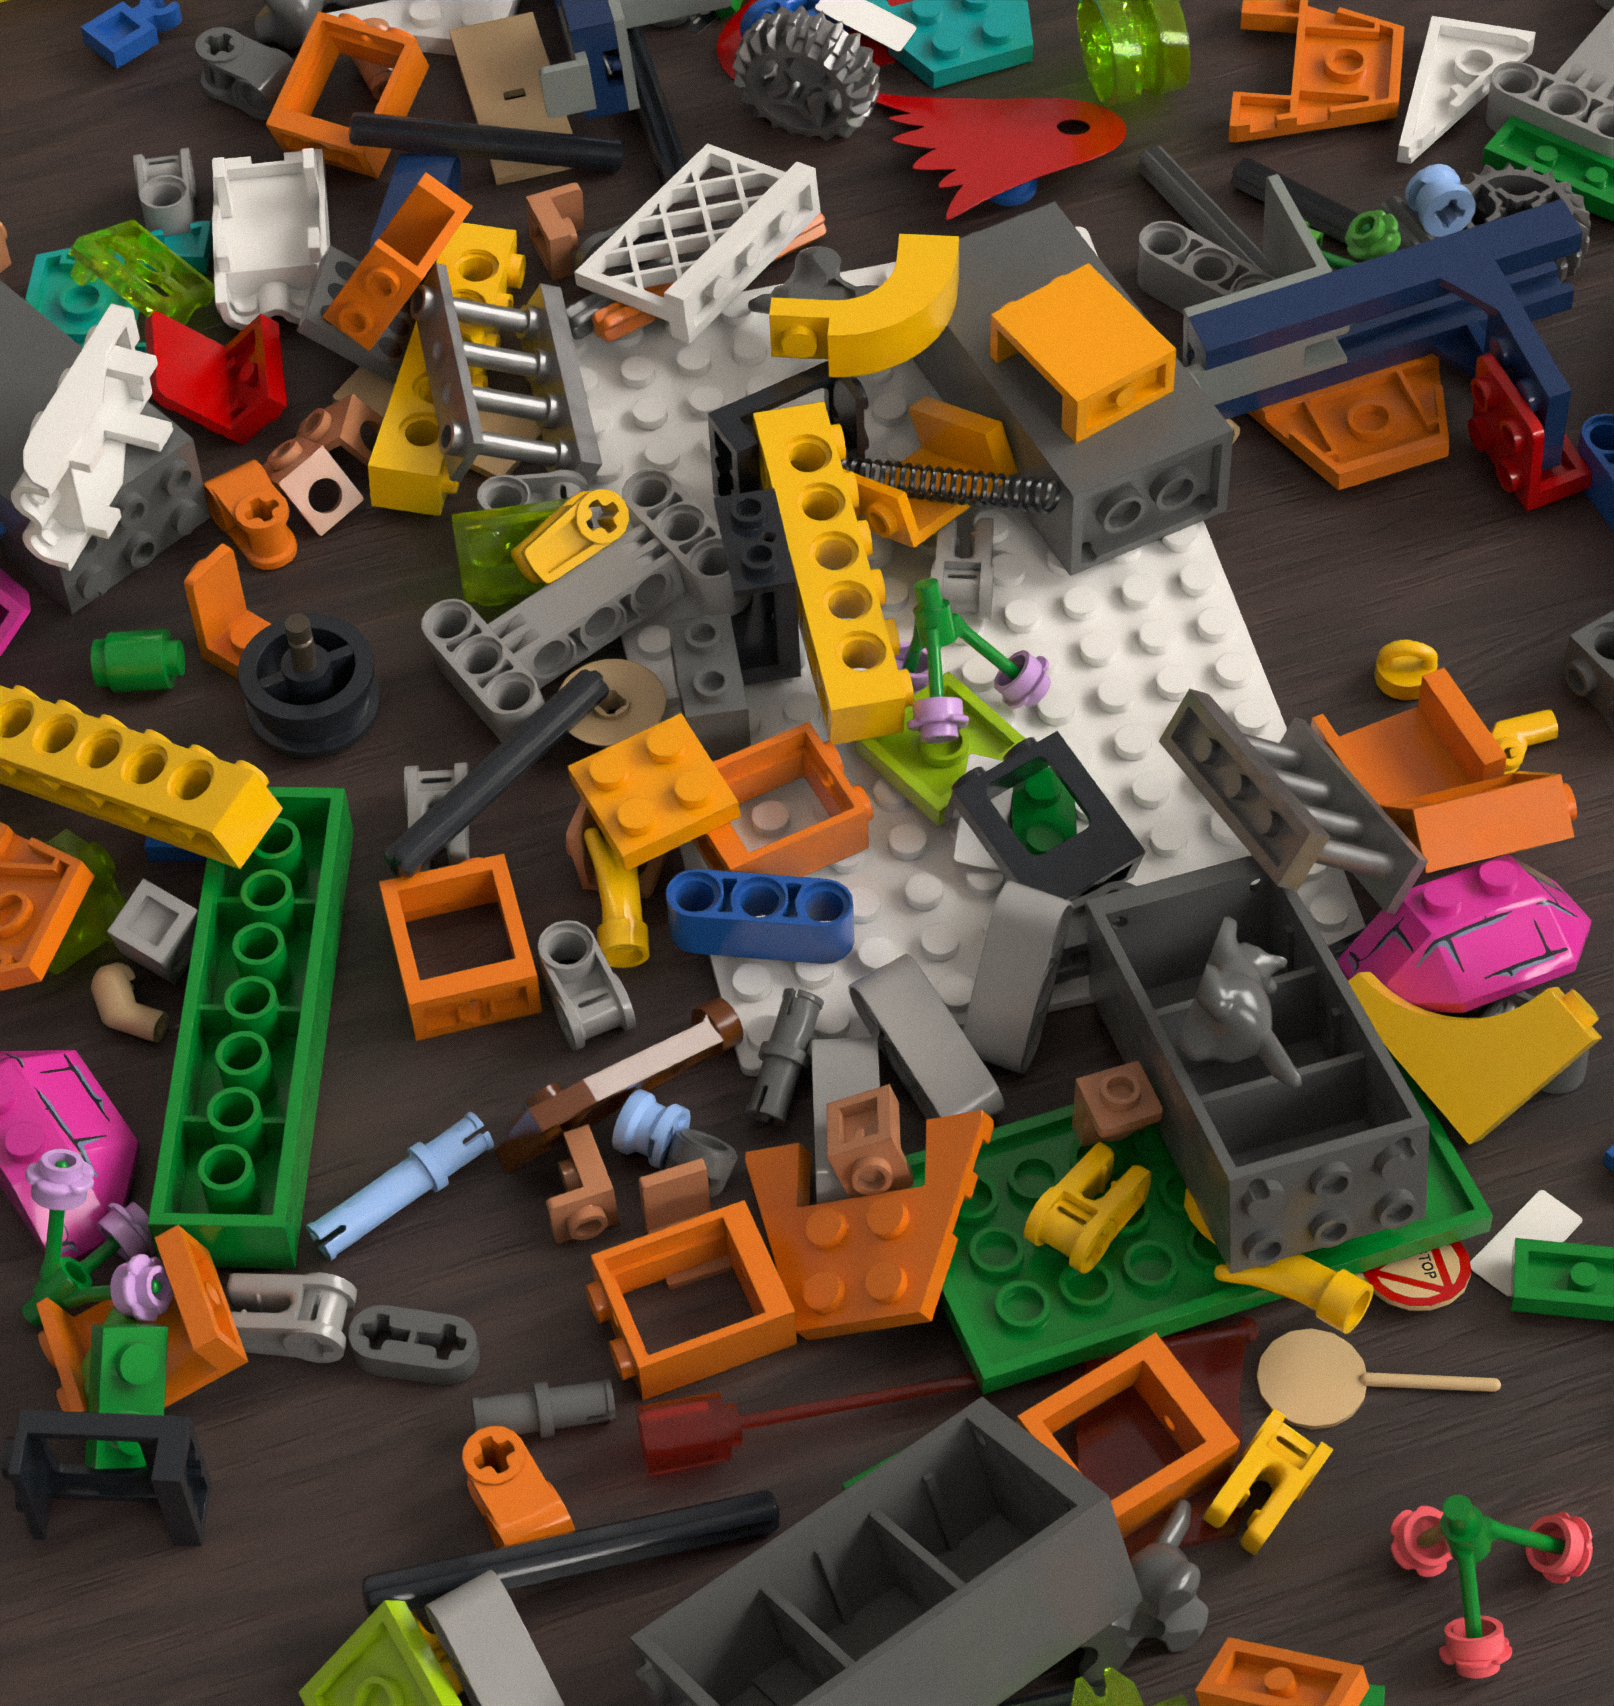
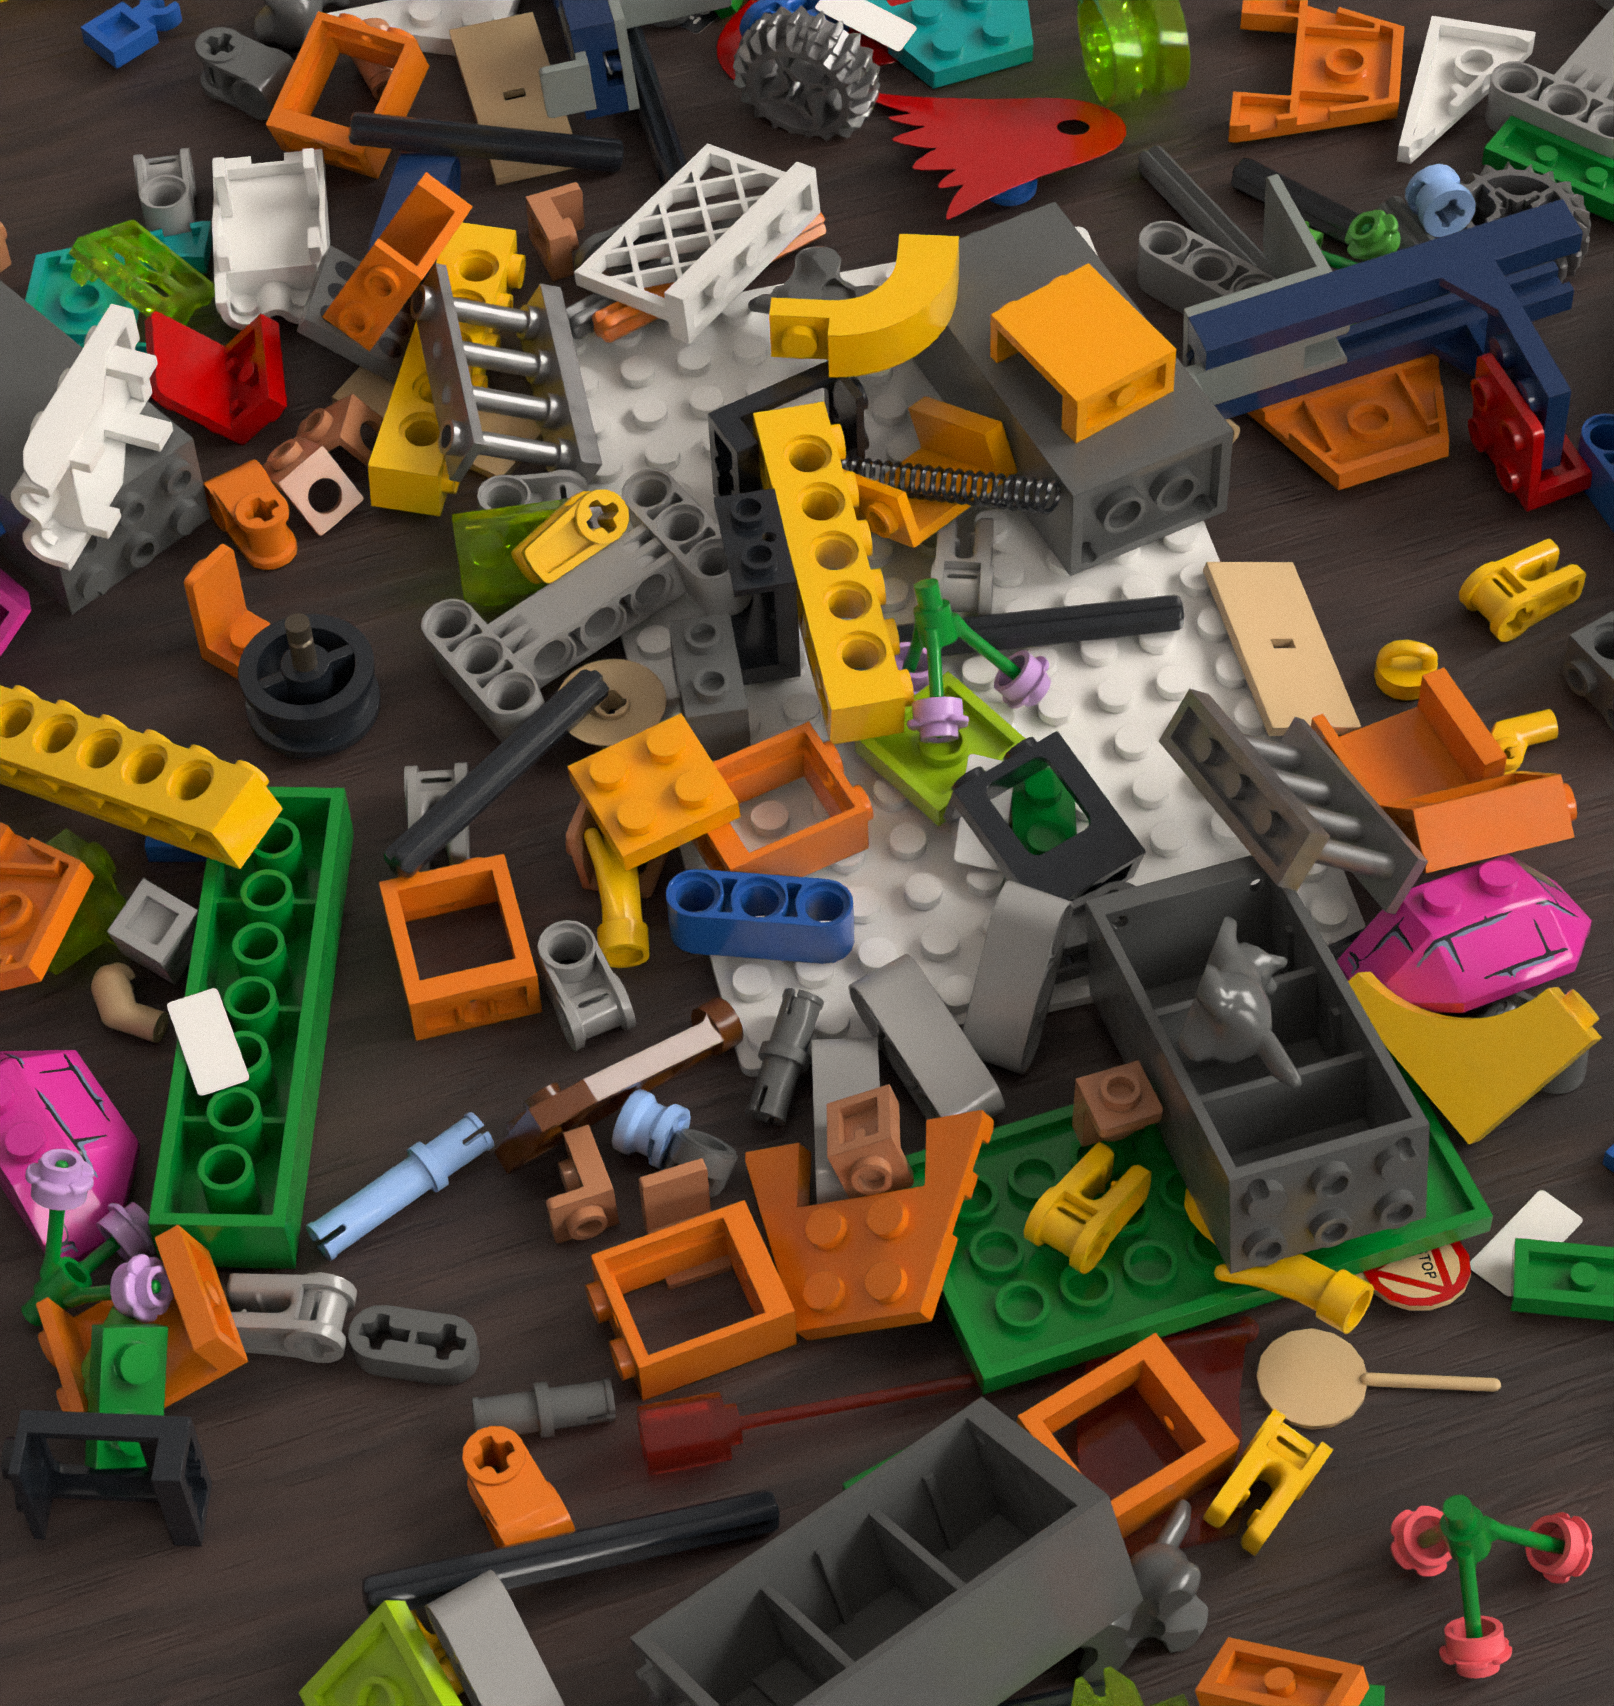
(137, 660): green brick -> none
(207, 1042): none -> white sticker
(1068, 624): none -> black axle
(1269, 609): none -> tan piece
(1522, 589): none -> yellow piece

